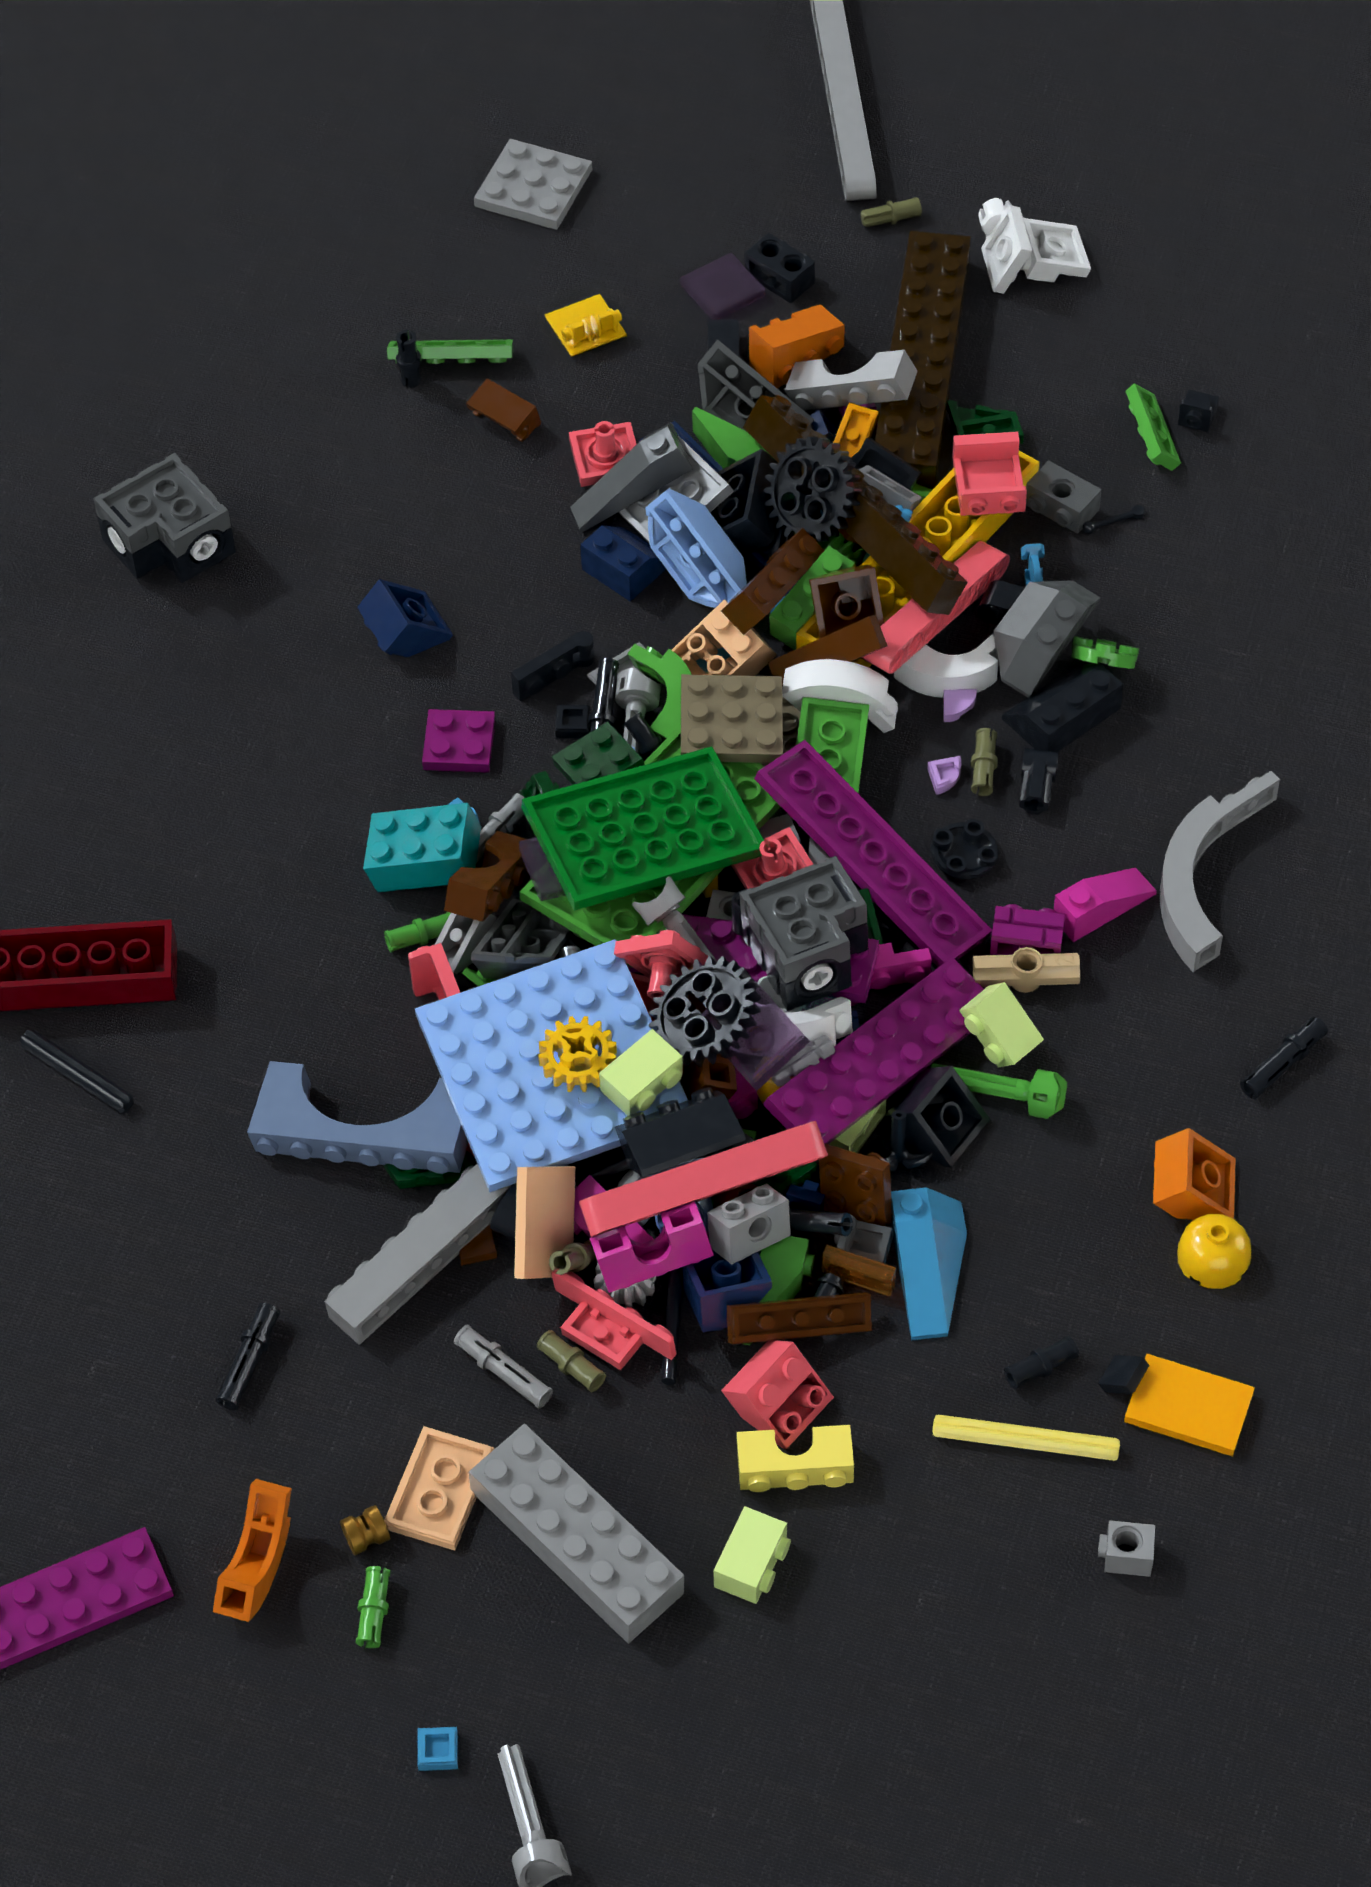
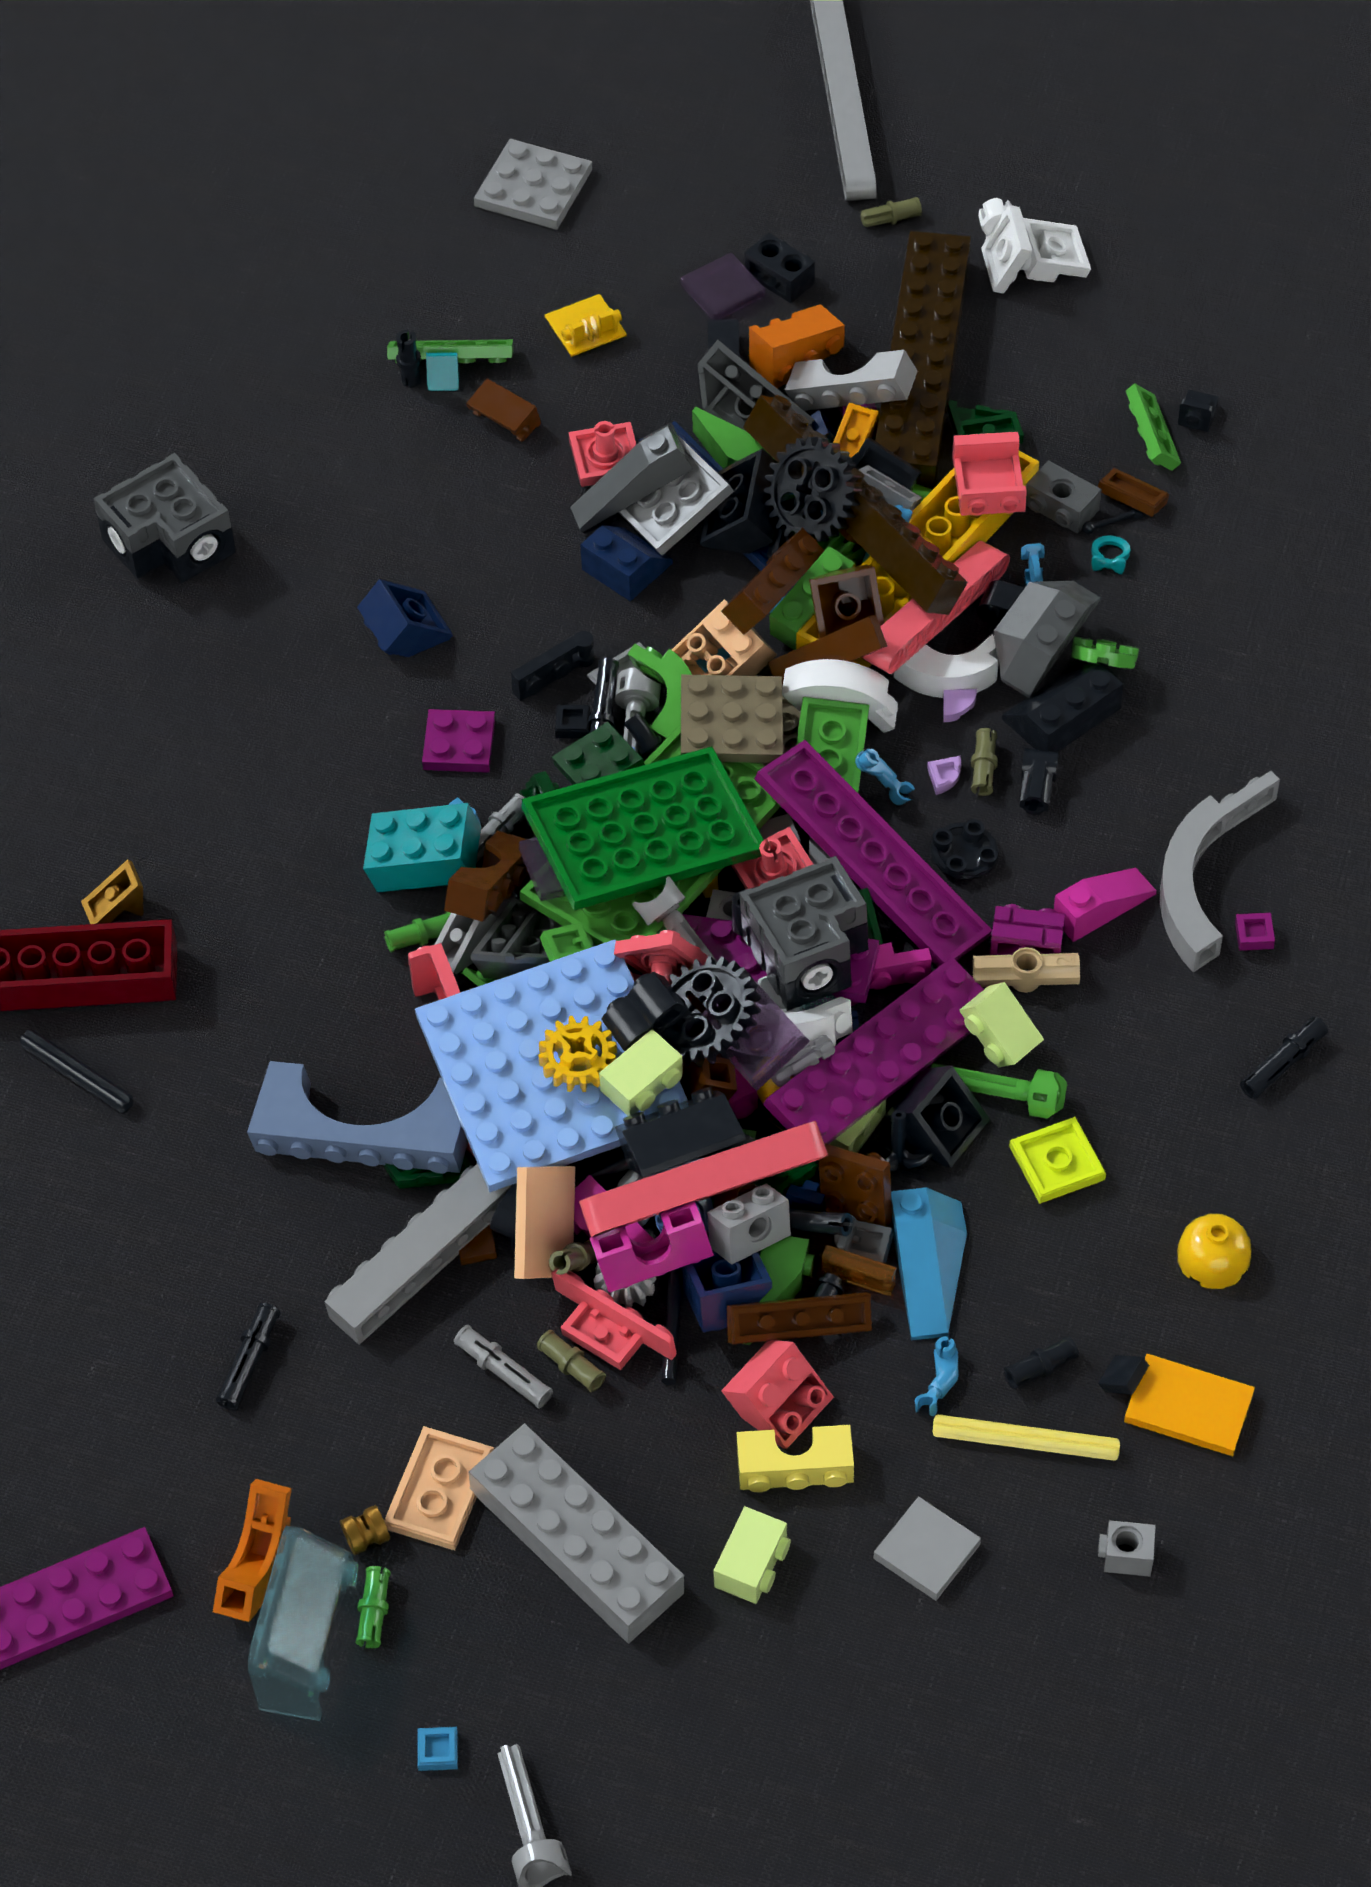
(114, 895): none -> pearl gold slope
(296, 1623): none -> clear light blue windscreen
(442, 371): none -> teal slope
(565, 941): none -> bright green bracket
(646, 1007): none -> black brick
(694, 549): light blue wedge -> none
(871, 763): none -> dark azure arm
(927, 1548): none -> light grey tile
(946, 1374): none -> dark azure arm
(1057, 1160): none -> neon yellow plate
(1117, 564): none -> teal piece
(1133, 492): none -> reddish brown tile
(1193, 1176): orange slope -> none
(1254, 931): none -> magenta plate

